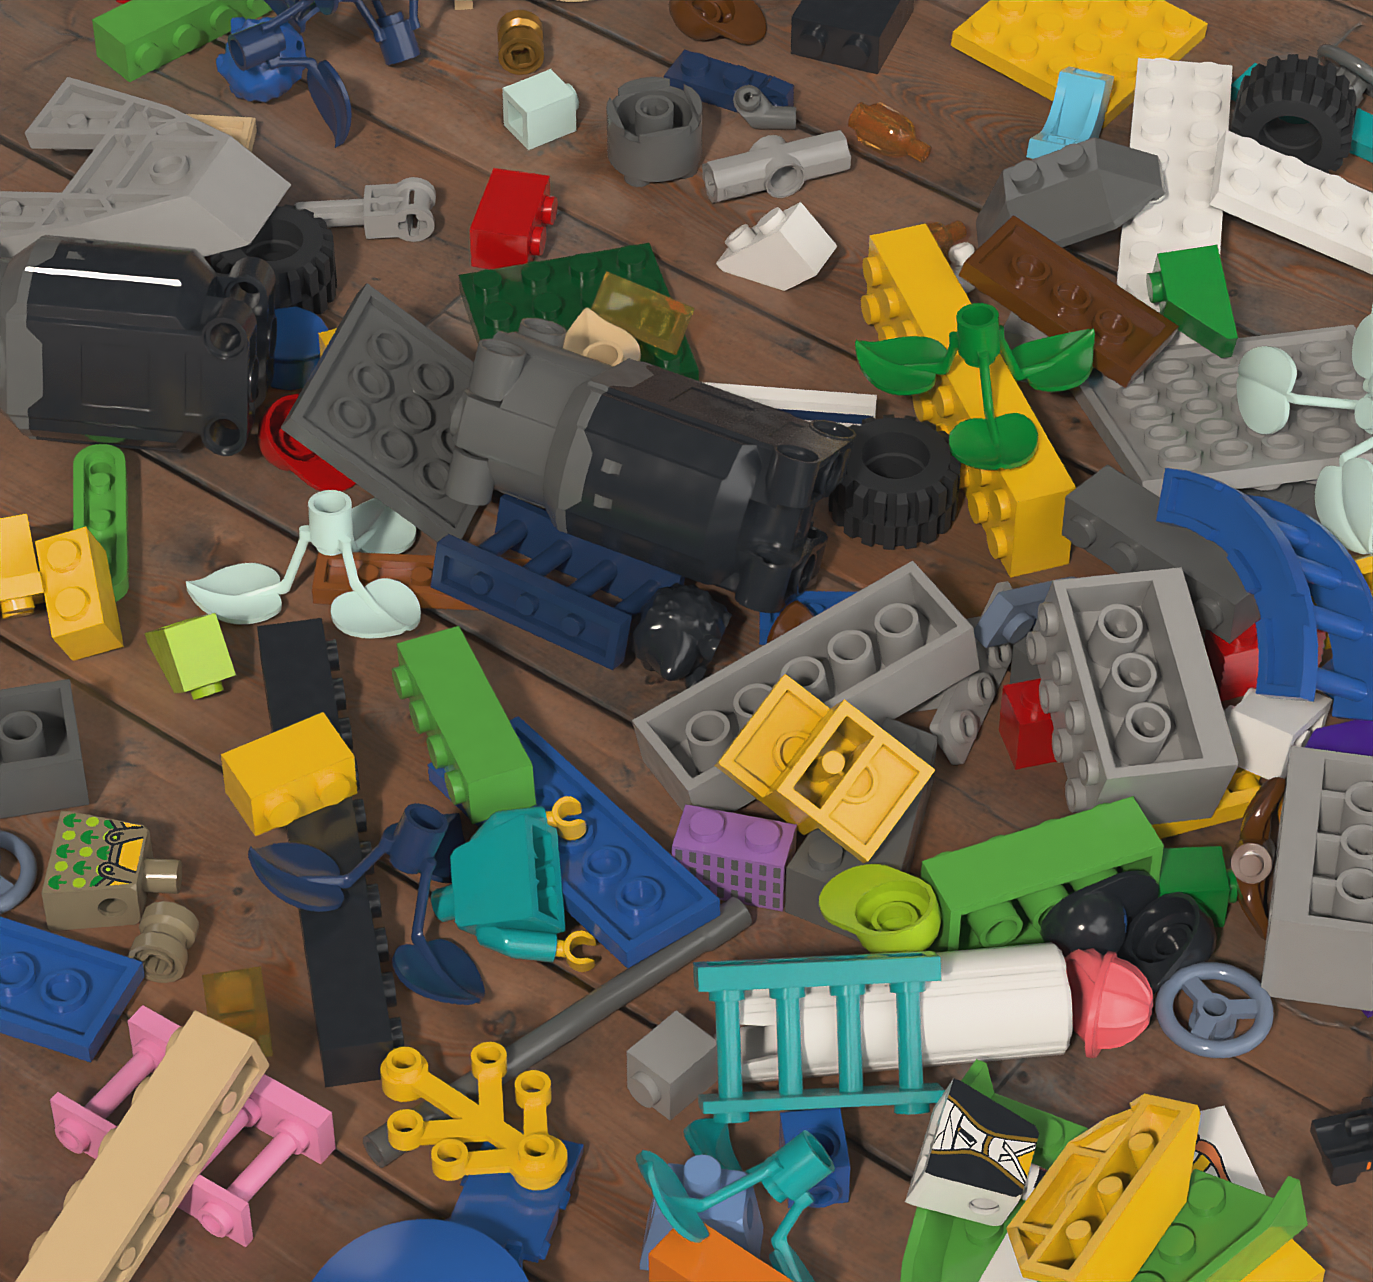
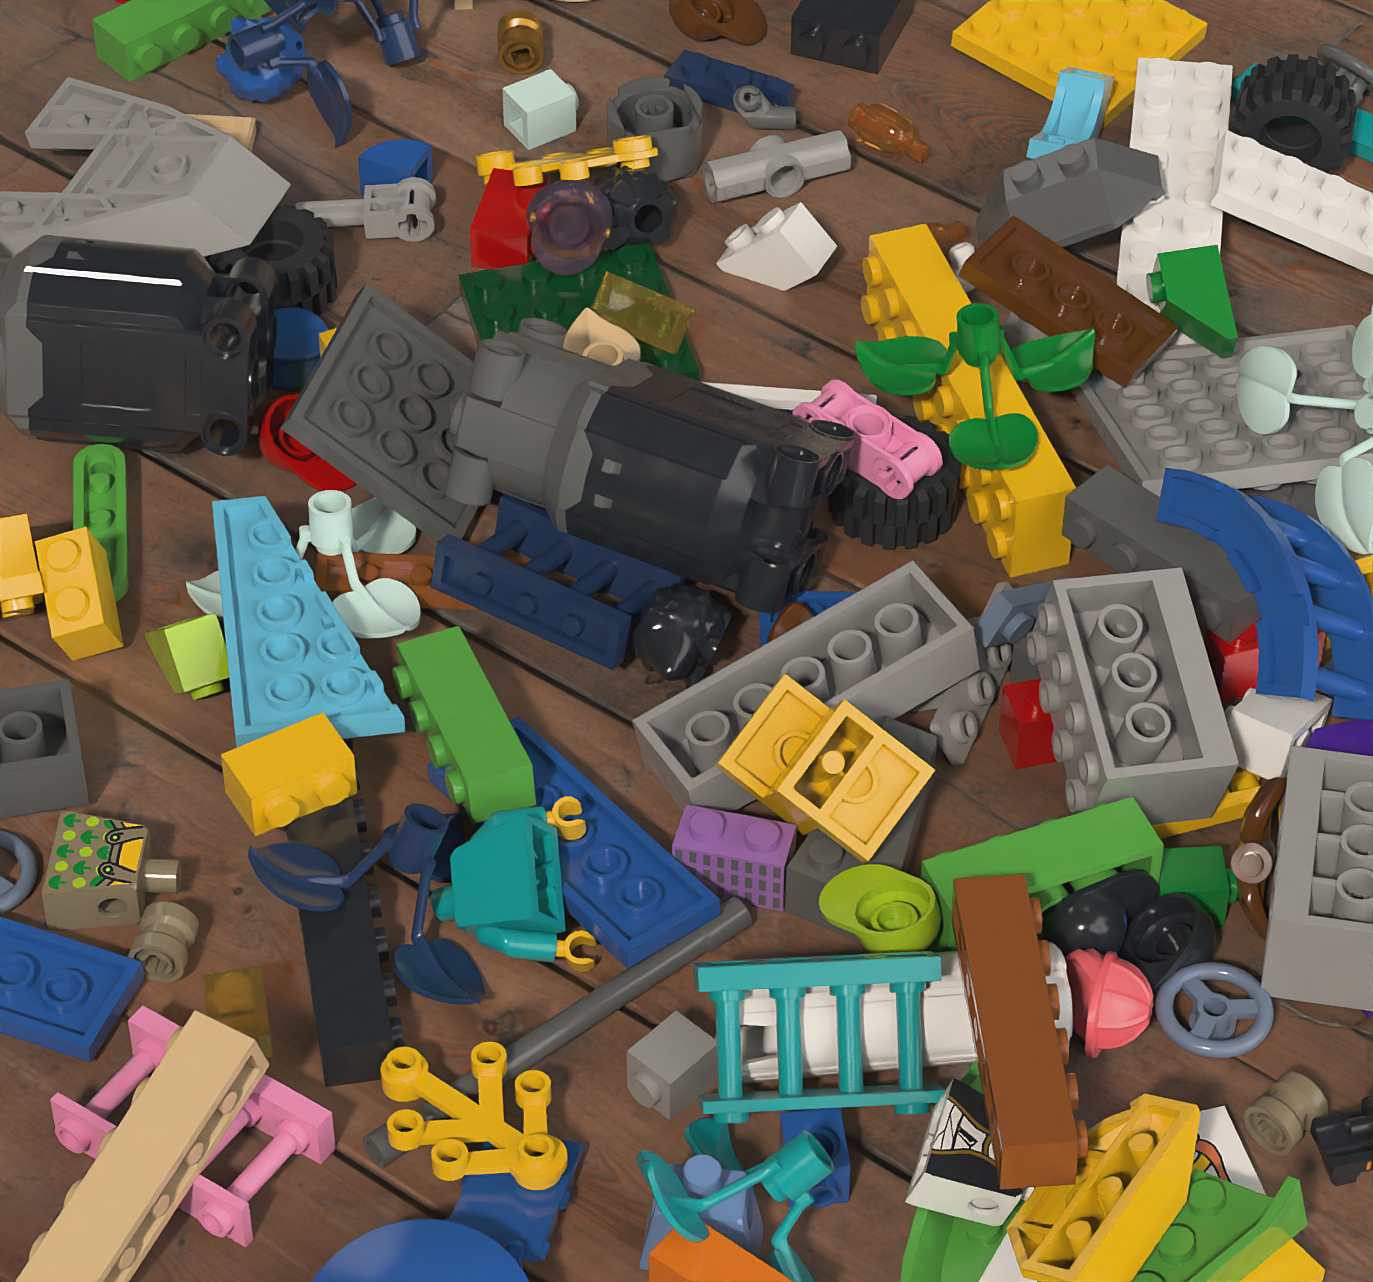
(285, 636): none -> medium azure wing
(395, 161): none -> blue brick
(568, 225): none -> piece
(572, 166): none -> yellow plant
(640, 206): none -> black animal
(882, 443): none -> bright pink piece
(1015, 1033): none -> dark orange brick
(1281, 1117): none -> dark tan wheel

